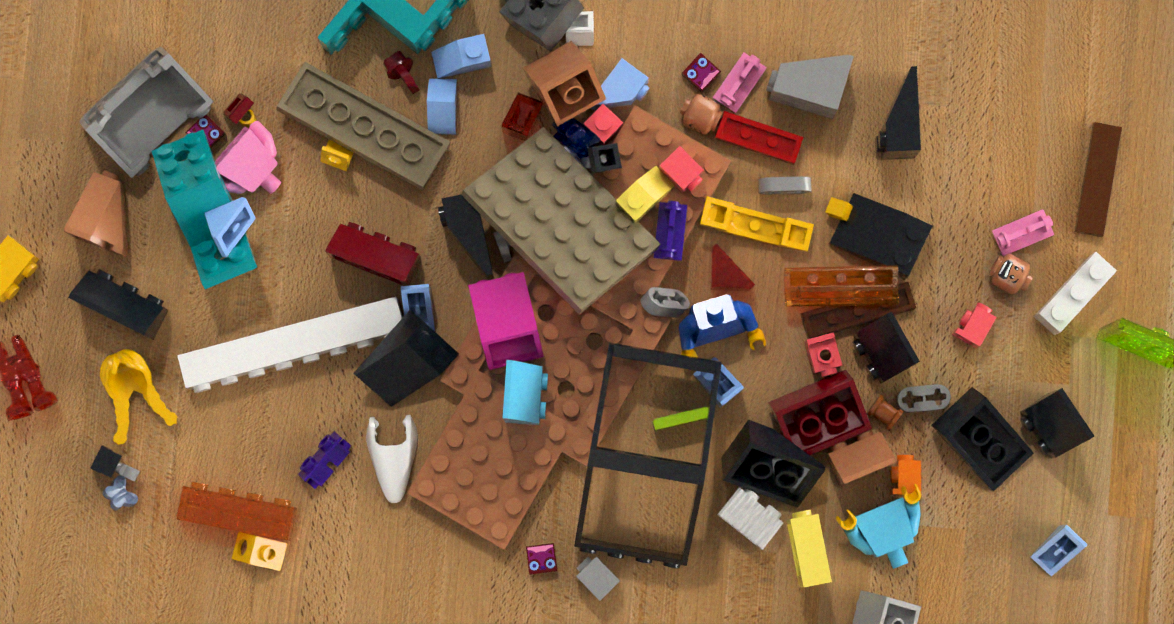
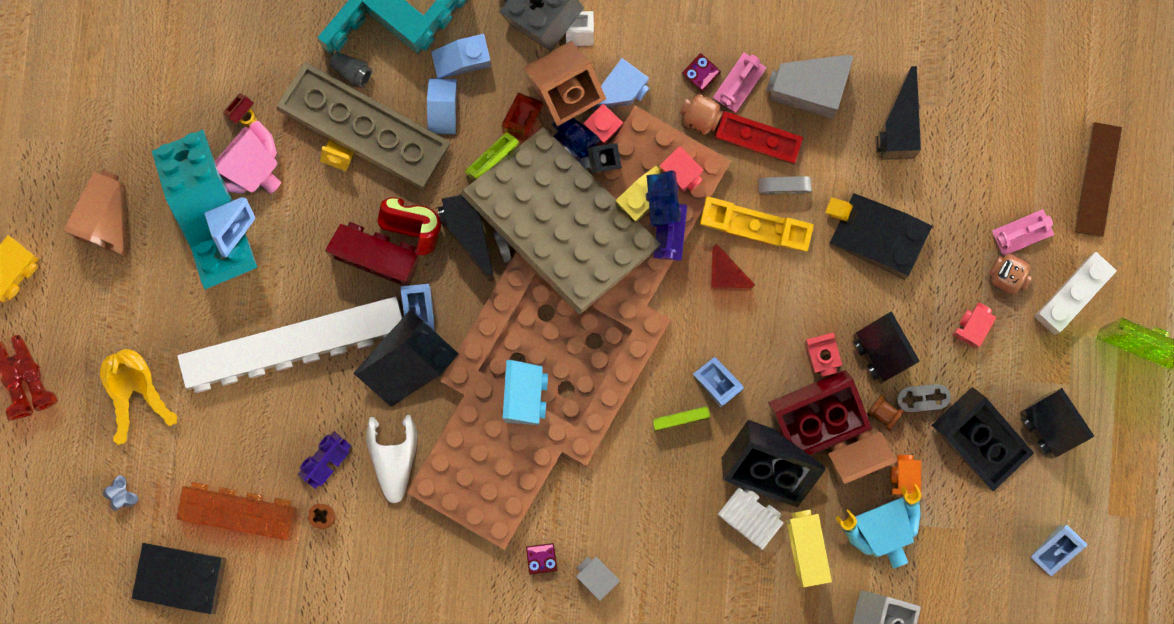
(109, 462): black piece -> none
(120, 303): black slope -> none
(144, 110): light grey windscreen -> none
(179, 578): none -> black slope
(211, 129): tile -> none
(260, 551): yellow bracket -> none
(330, 517): none -> dark orange bush
(351, 69): none -> dark grey cone
(399, 67): dark red piece -> none
(411, 221): none -> red animal
(492, 156): none -> lime slope
(505, 320): dark pink slope -> none
(647, 464): black window -> none
(663, 198): none -> clear blue hips
(665, 302): light grey beam -> none
(718, 320): blue torso -> none
(840, 318): reddish brown tile -> none
(841, 286): clear orange brick -> none

